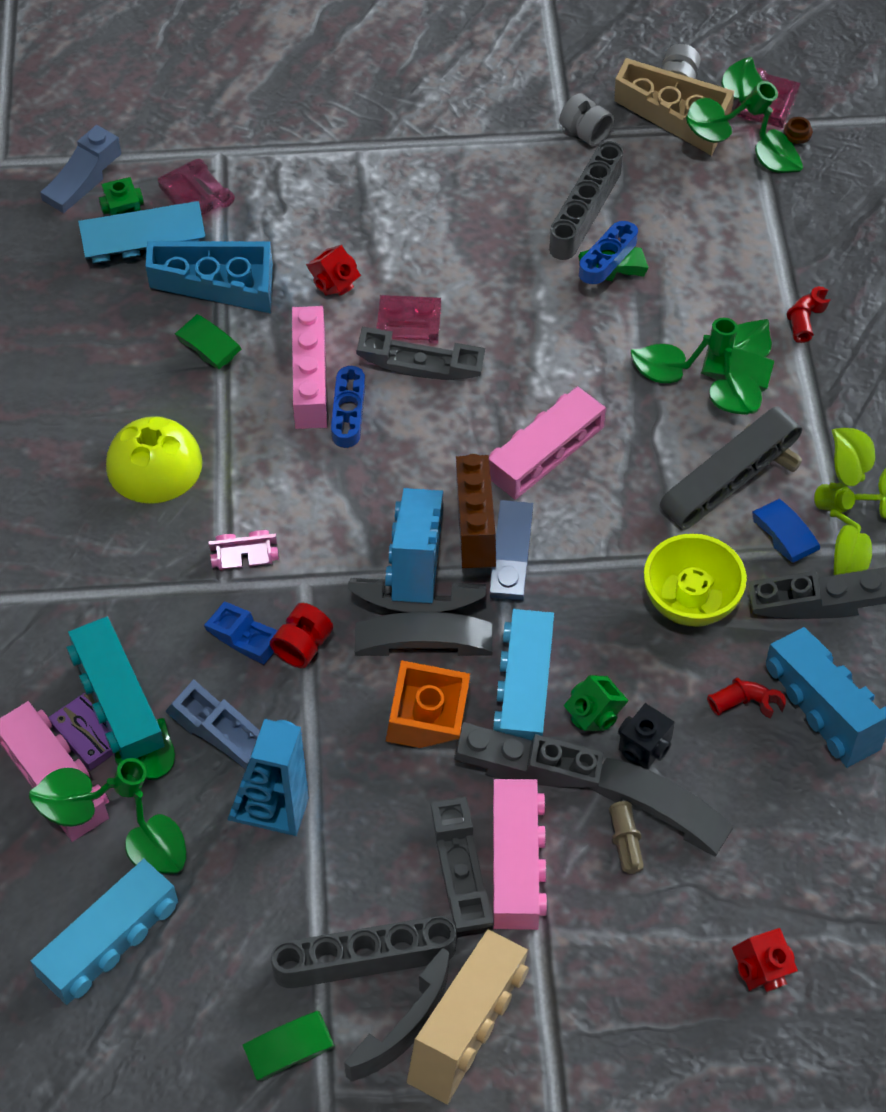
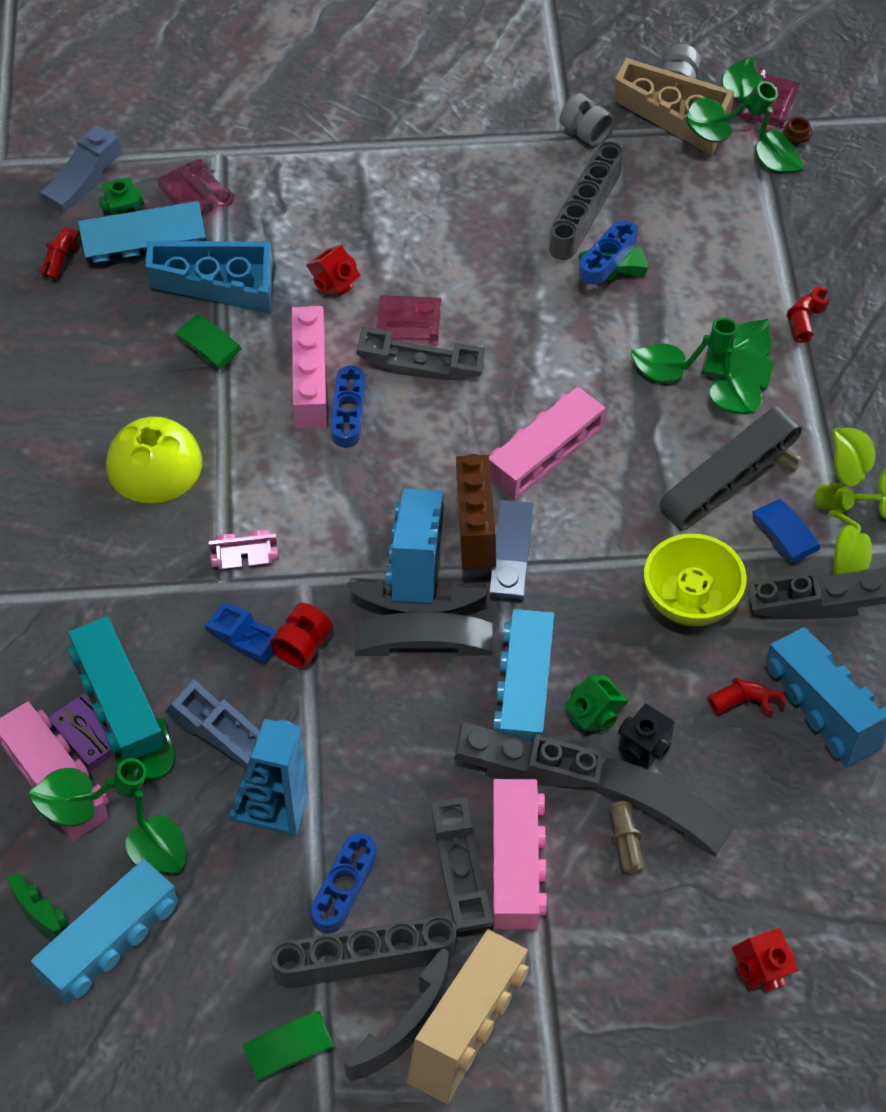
(38, 912): none -> green slope
(57, 250): none -> red piece
(346, 898): none -> blue beam
(427, 705): orange slope -> none

